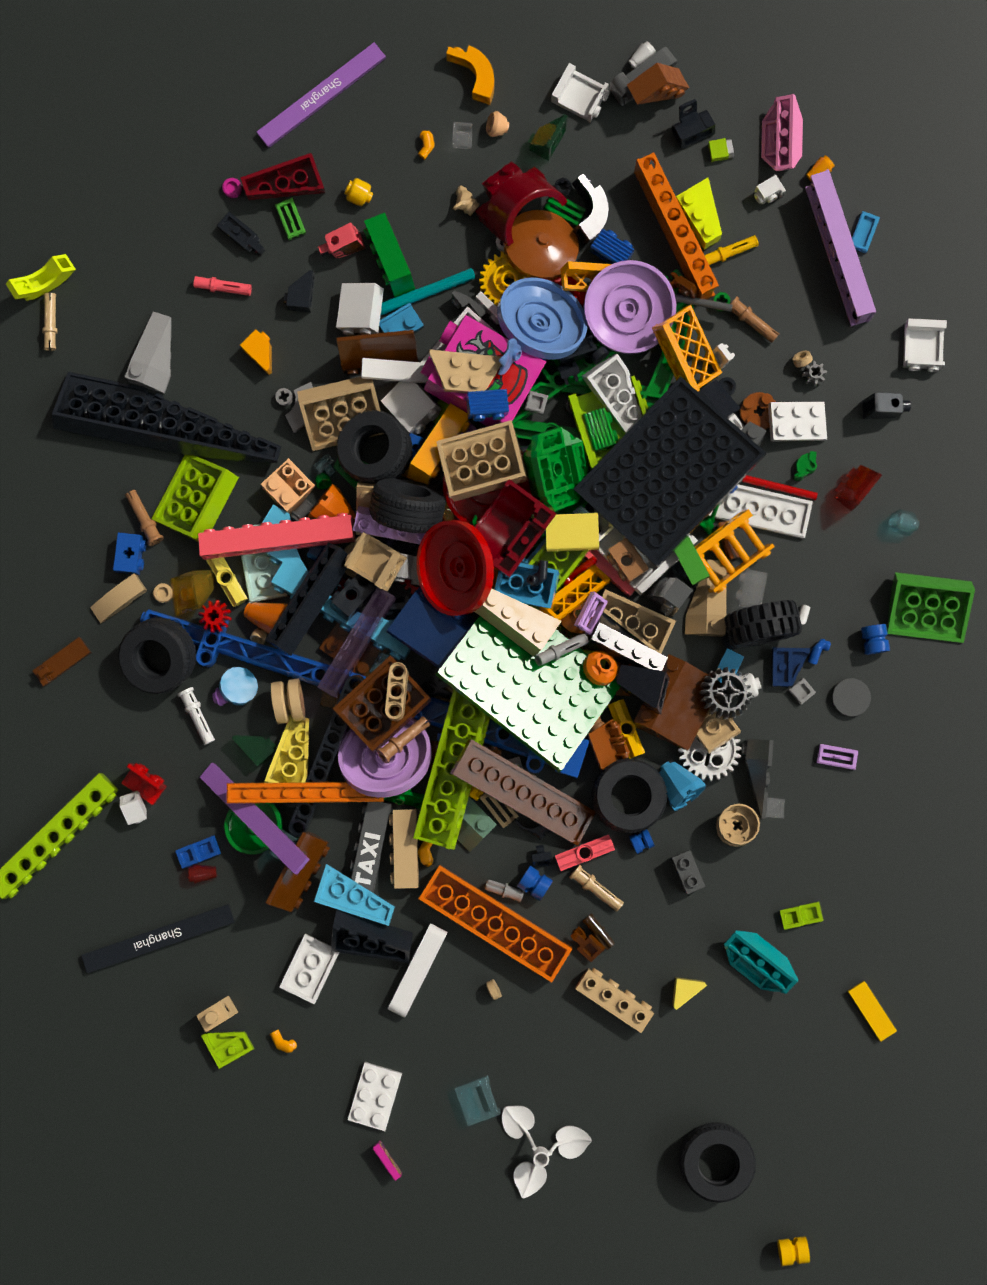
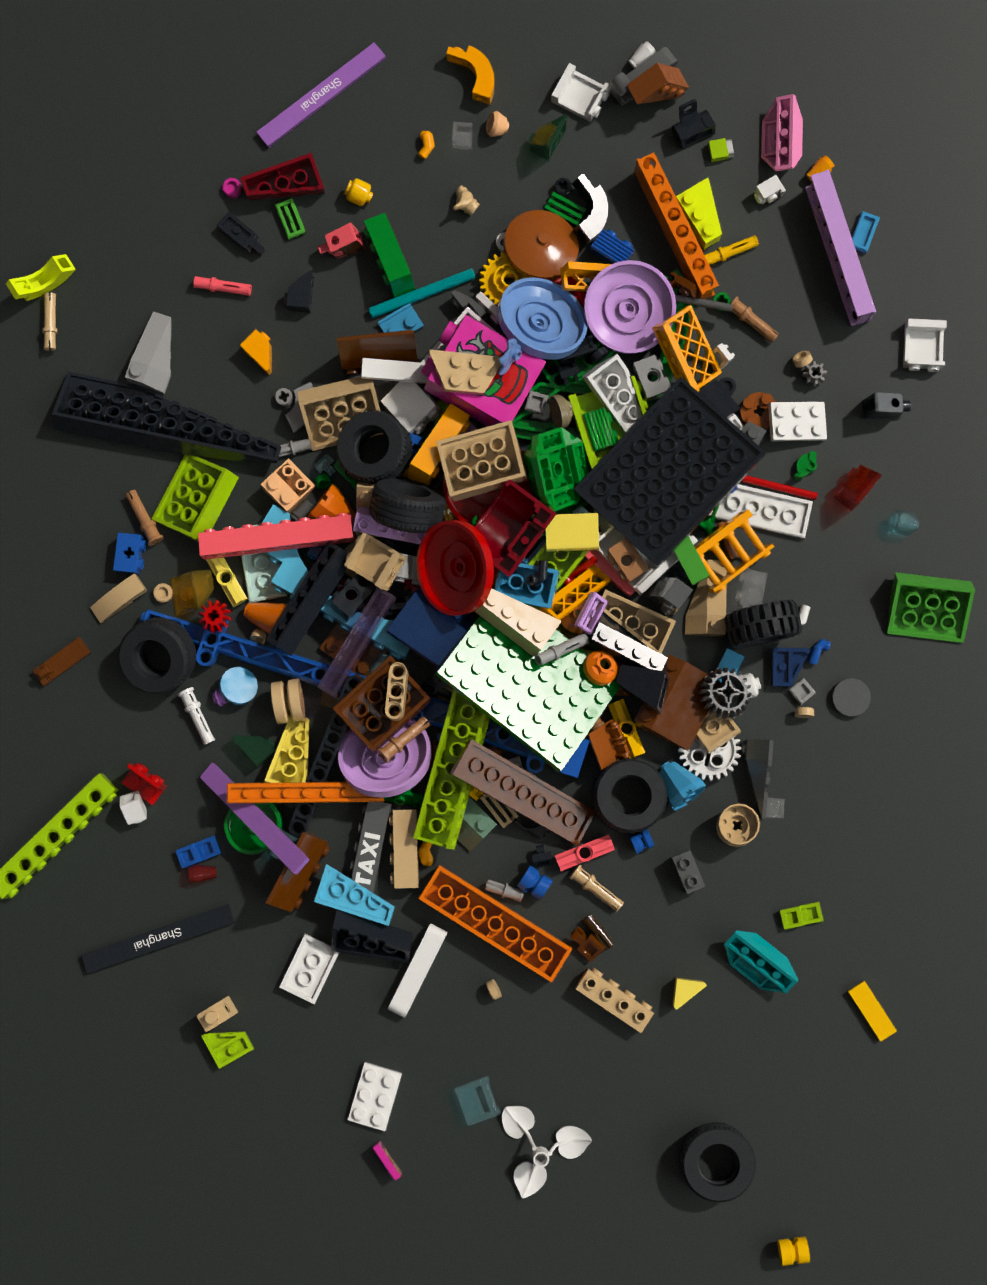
(281, 1044): light orange arm -> none
(295, 447): none -> light grey axle
(359, 308): white brick -> none
(487, 404): blue brick -> none
(508, 194): dark red piece -> none
(560, 410): none -> dark tan piece
(649, 366): none -> light grey brick
(804, 712): none -> tan tile
(847, 766): lavender tile -> none
(875, 639): blue wheel -> none

